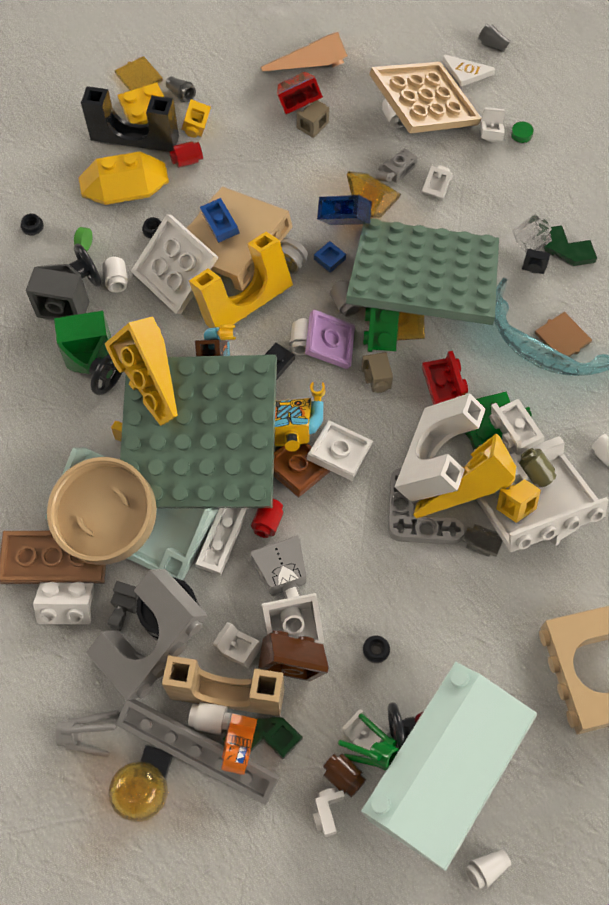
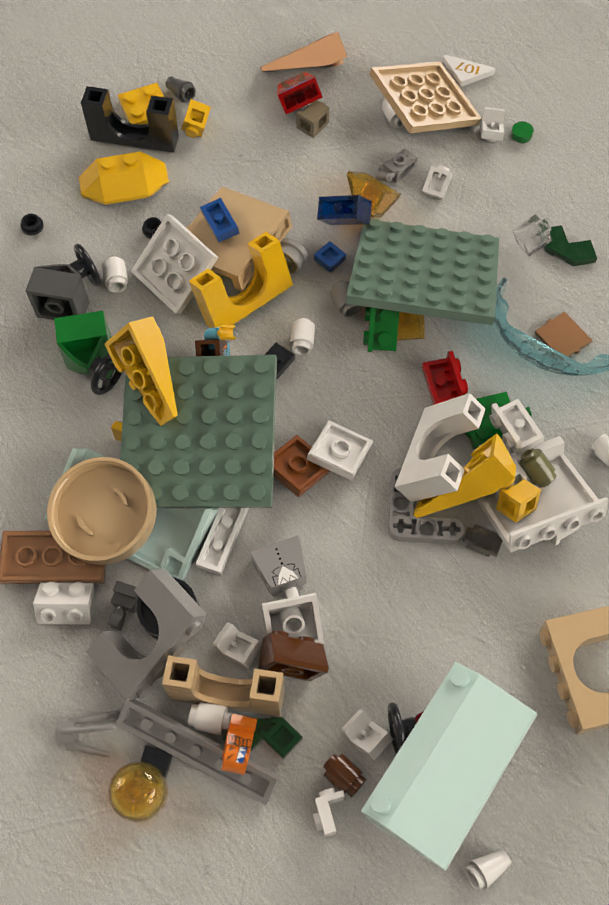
(83, 237): bright green tile -> none
(138, 74): clear yellow piece -> none
(186, 154): red brick -> none
(267, 520): red brick -> none
(298, 419): torso -> none
(330, 339): lavender tile -> none
(376, 641): black plate -> none
(377, 372): dark tan brick -> none
(380, 753): green plant -> none
(493, 37): dark grey cone -> none
(535, 261): black plate -> none

